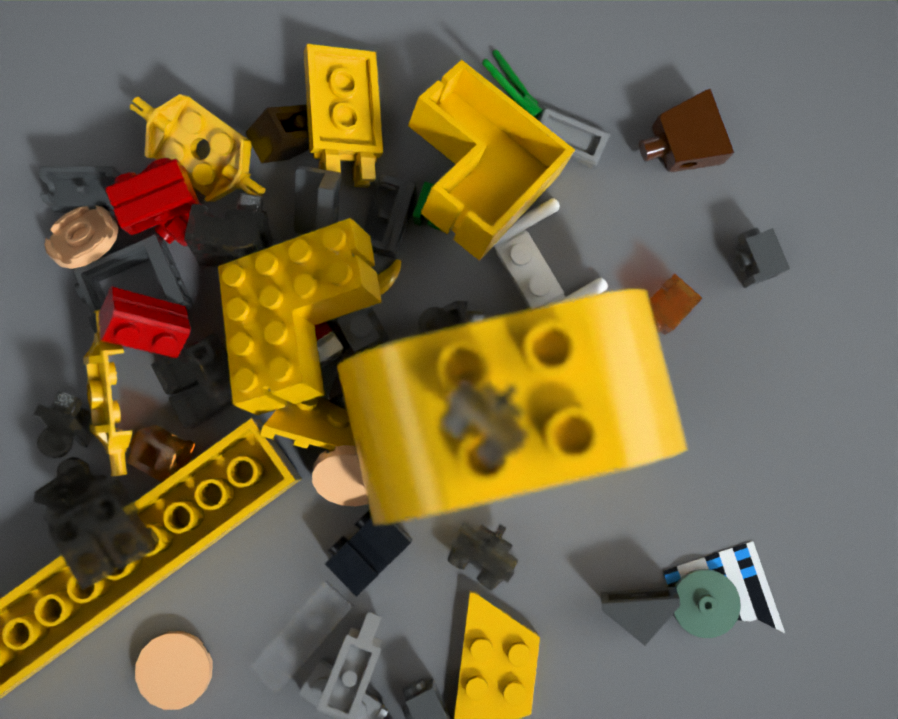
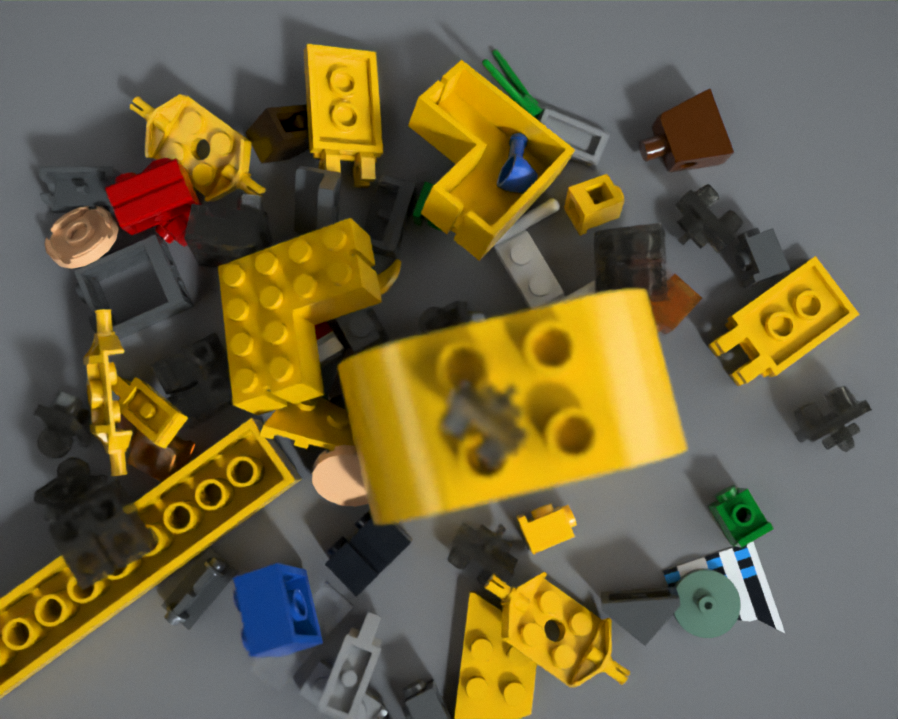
(143, 322): red brick -> none
(148, 410): none -> yellow hinge
(173, 670): light nougat tile -> none
(198, 589): none -> dark grey hinge
(276, 611): none -> blue brick
(516, 173): none -> blue bar
(547, 527): none -> yellow brick
(583, 641): none -> yellow plate
(593, 203): none -> yellow brick
(632, 260): none -> clear smoke hips
(701, 224): none -> clear smoke hips
(725, 509): none -> green brick
(785, 322): none -> yellow tile
(844, 409): none -> clear smoke hips

